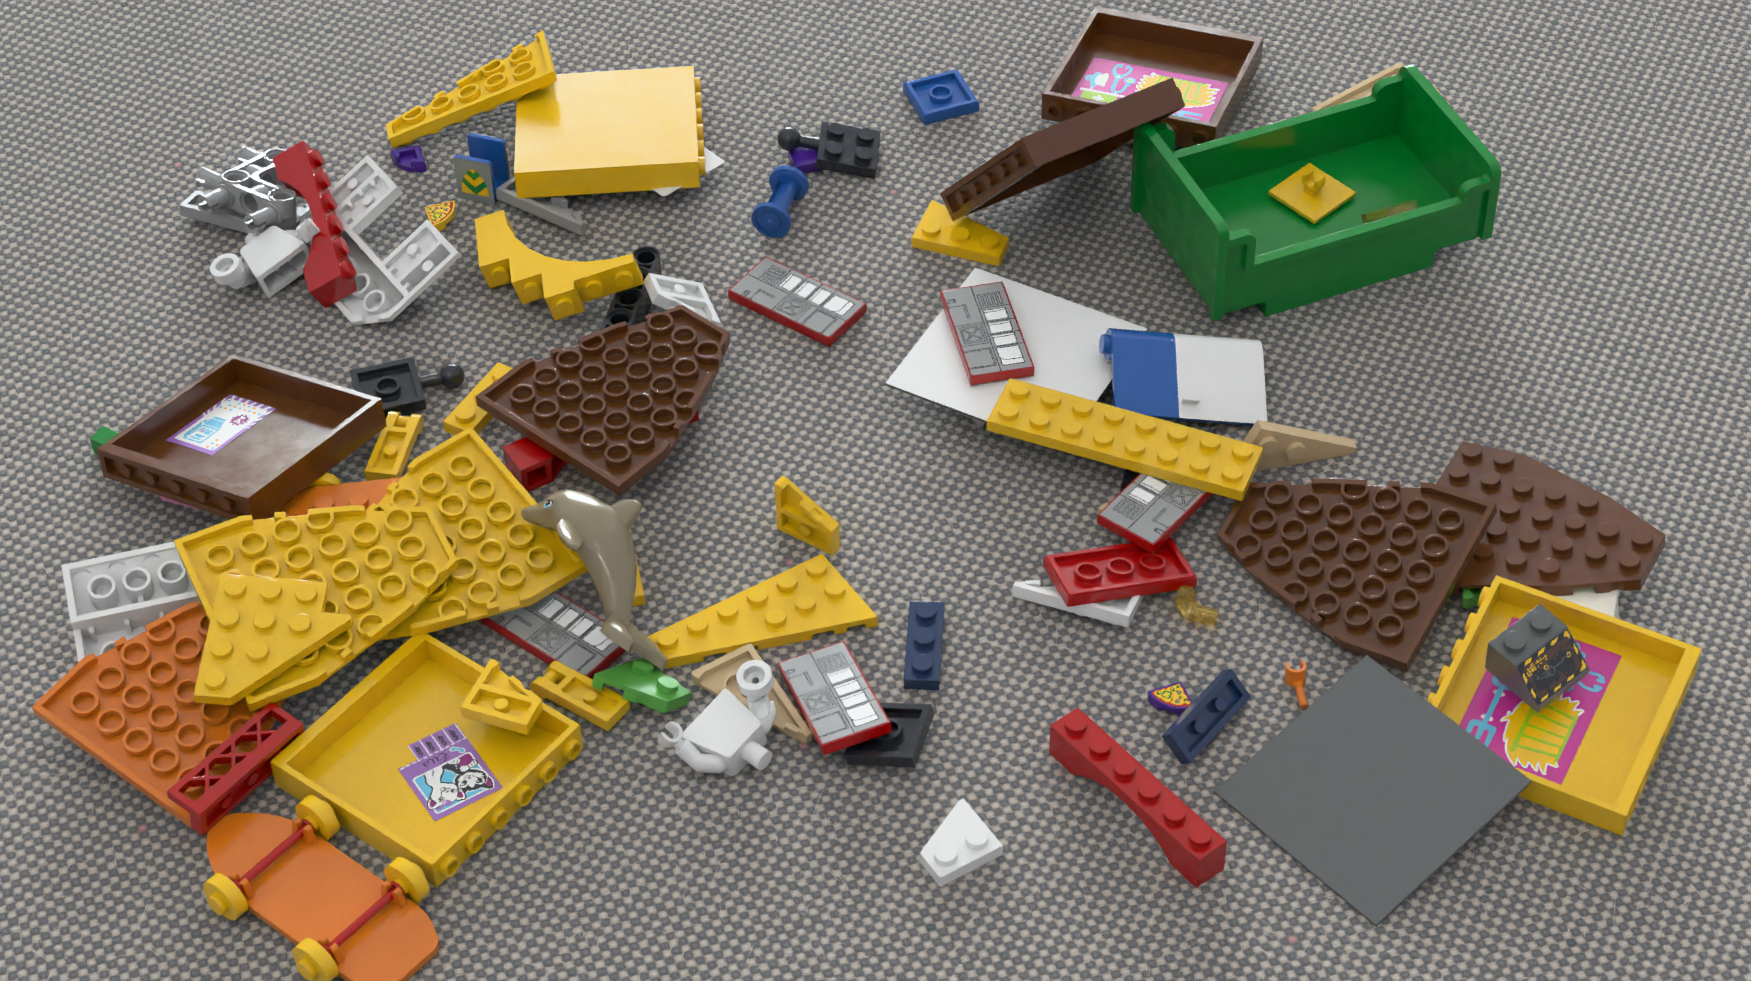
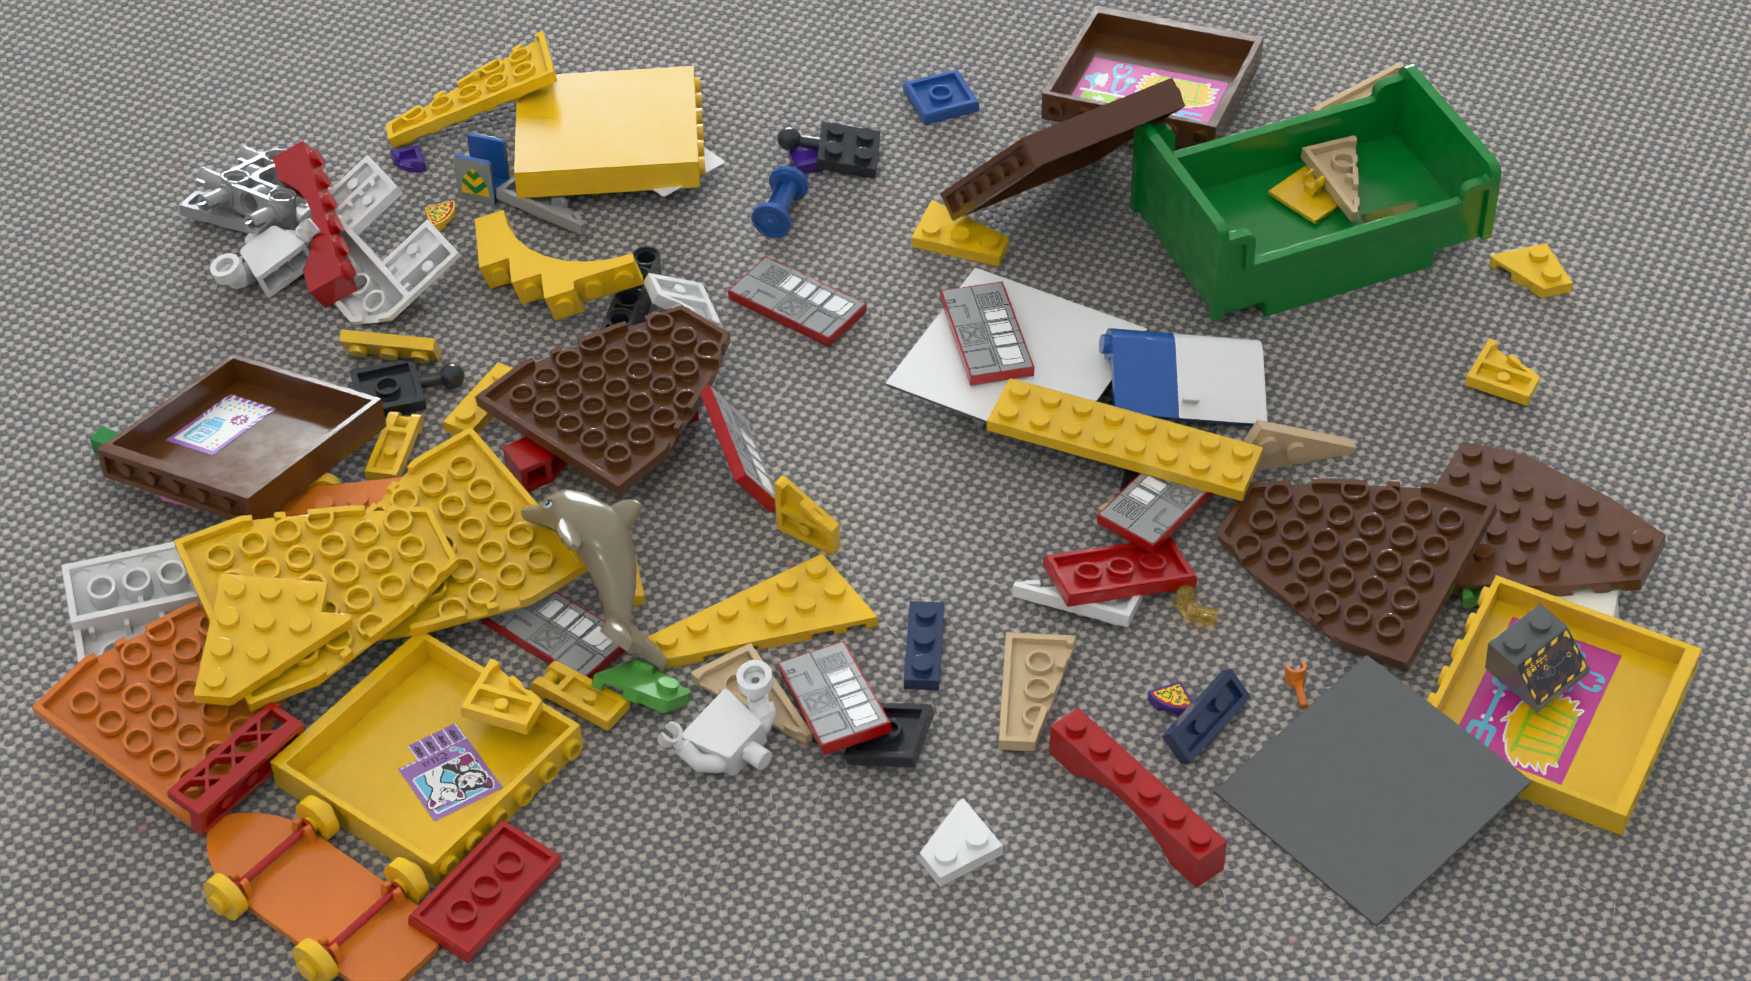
(390, 346): none -> yellow plate
(484, 891): none -> red tile
(739, 448): none -> tile
(1030, 684): none -> tan wing
(1338, 164): none -> tan wing
(1502, 375): none -> yellow wing
(1534, 268): none -> yellow wing

